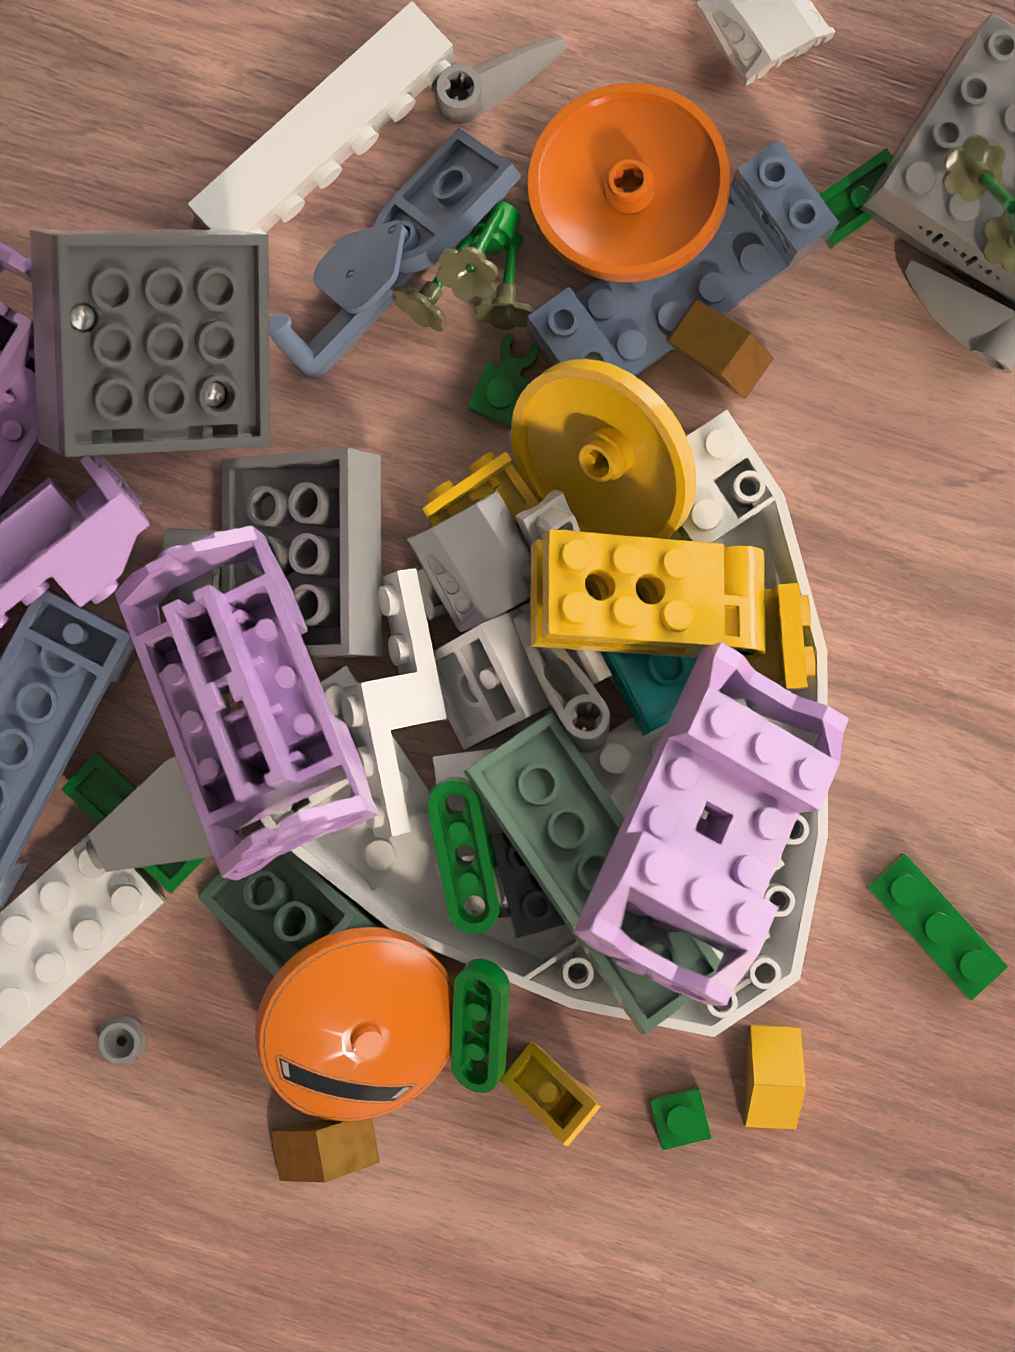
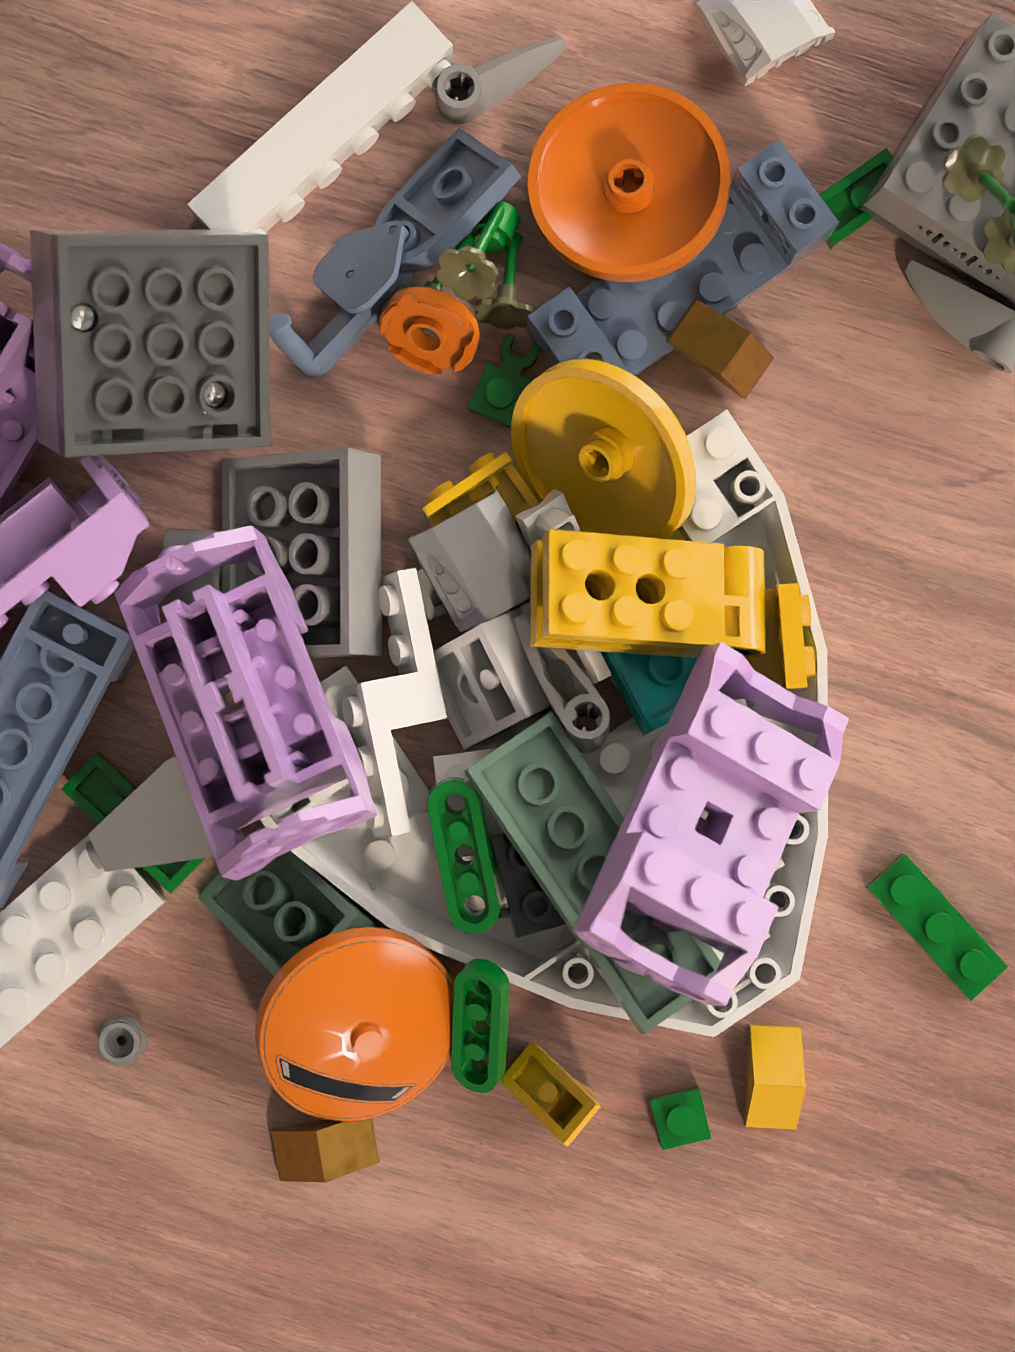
(439, 312): none -> orange tile

